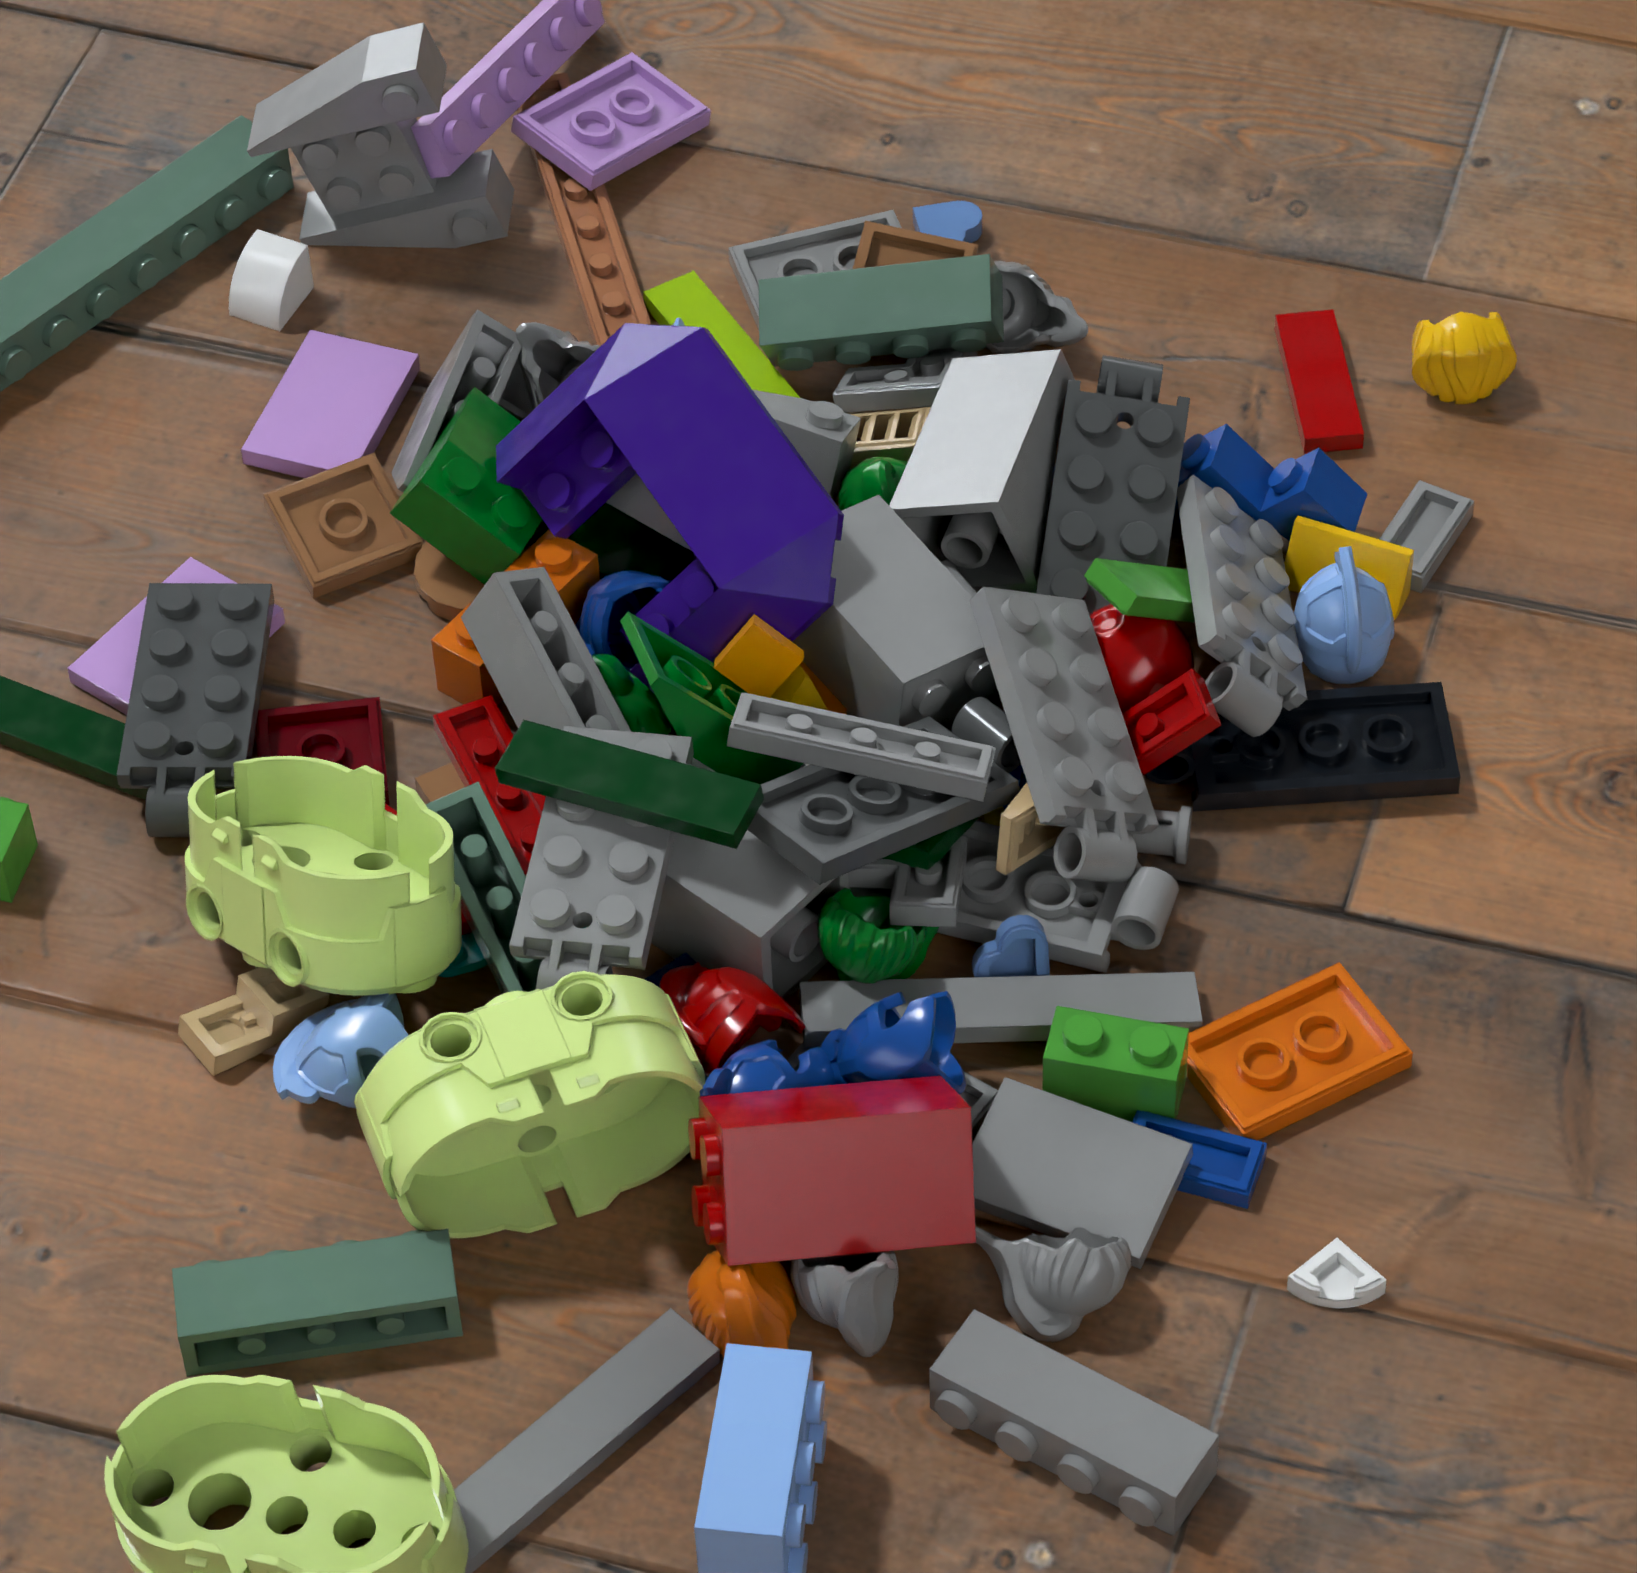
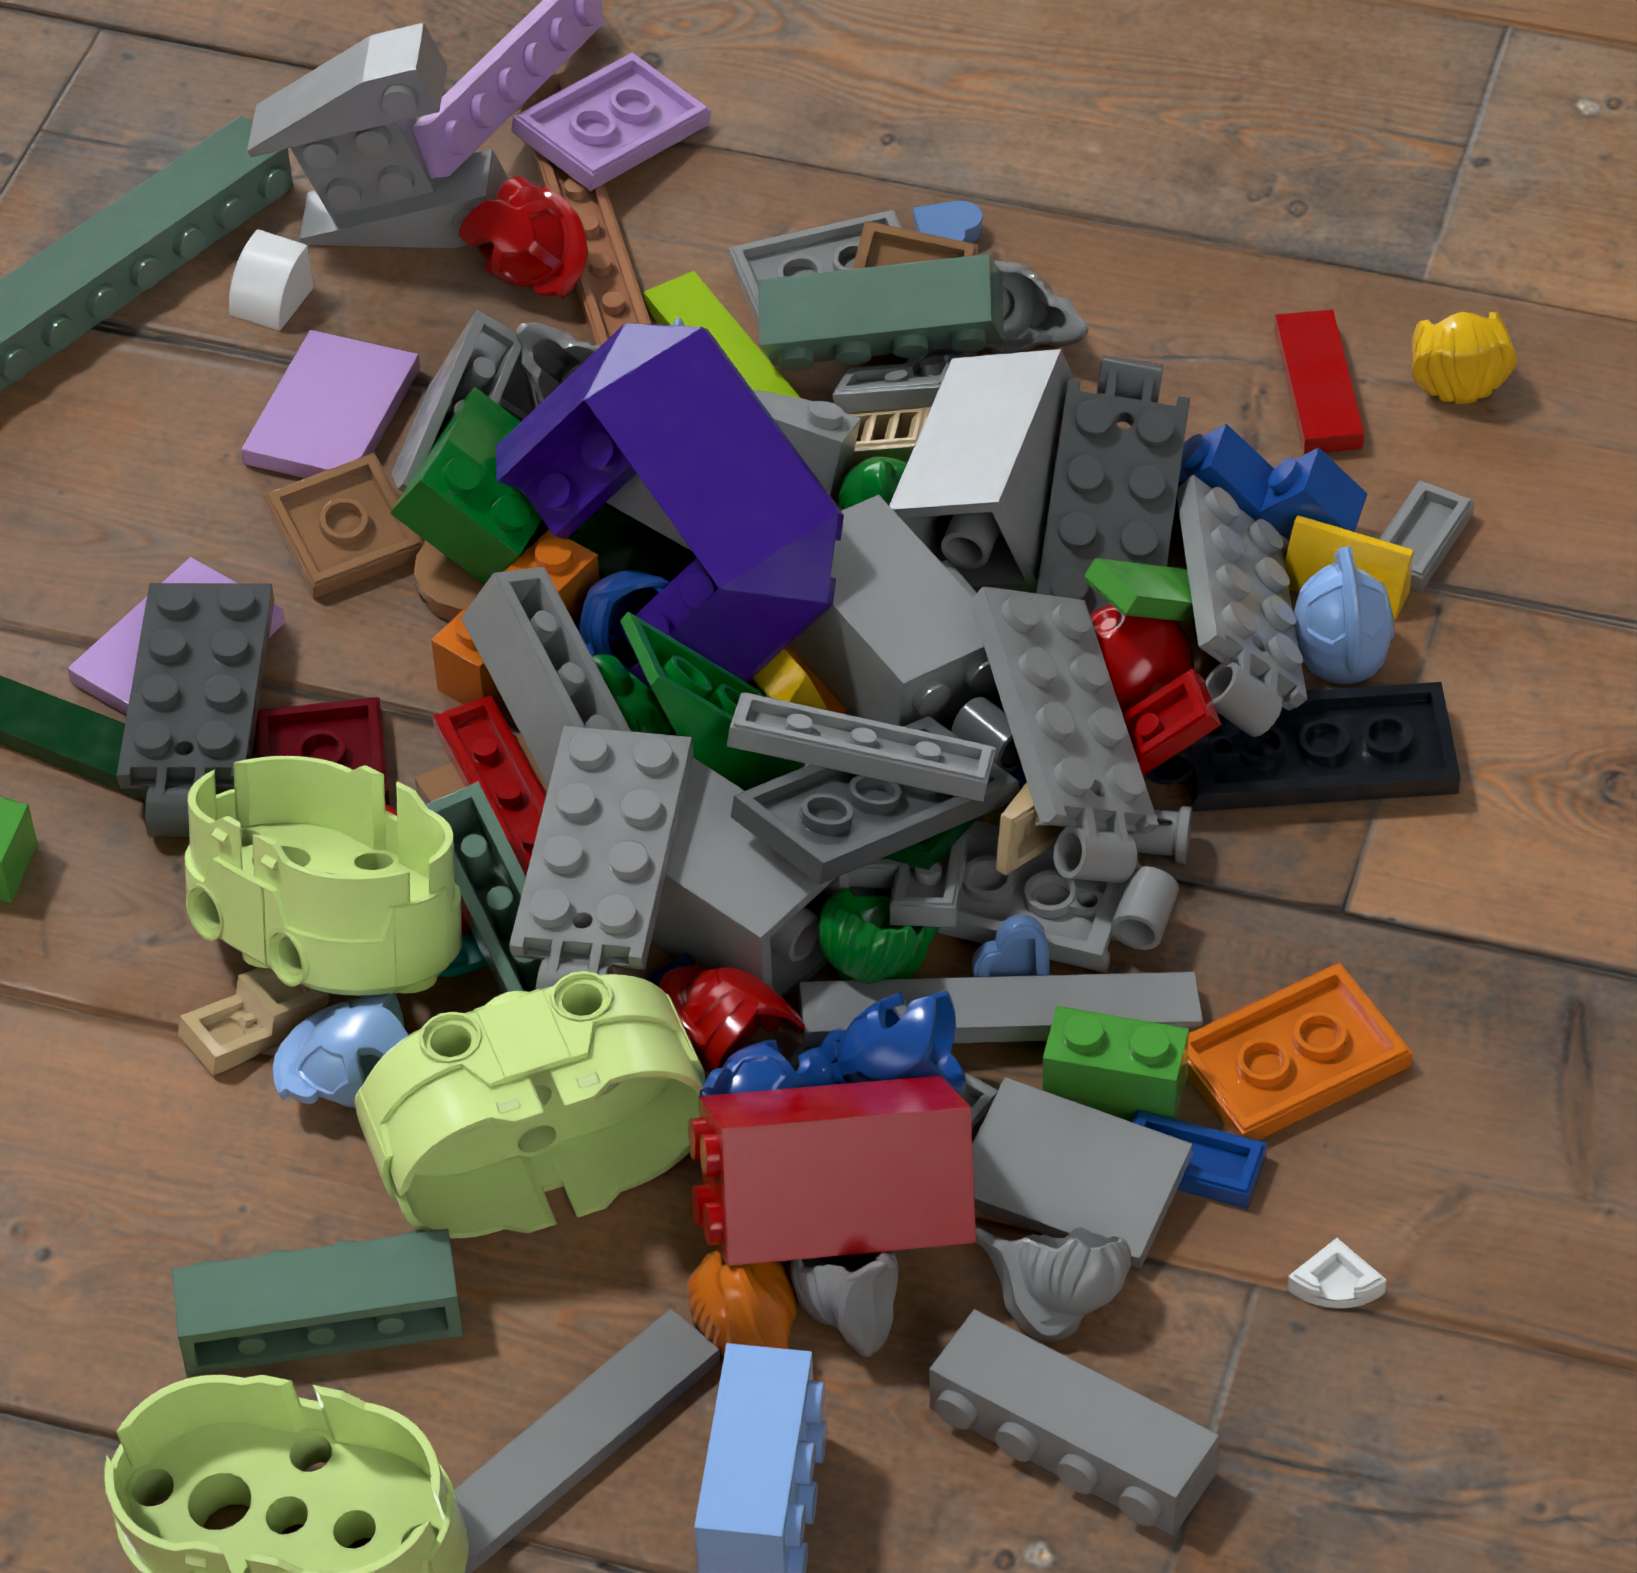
(531, 237): none -> red helmet
(630, 784): dark green tile -> none
(759, 658): light orange tile -> none

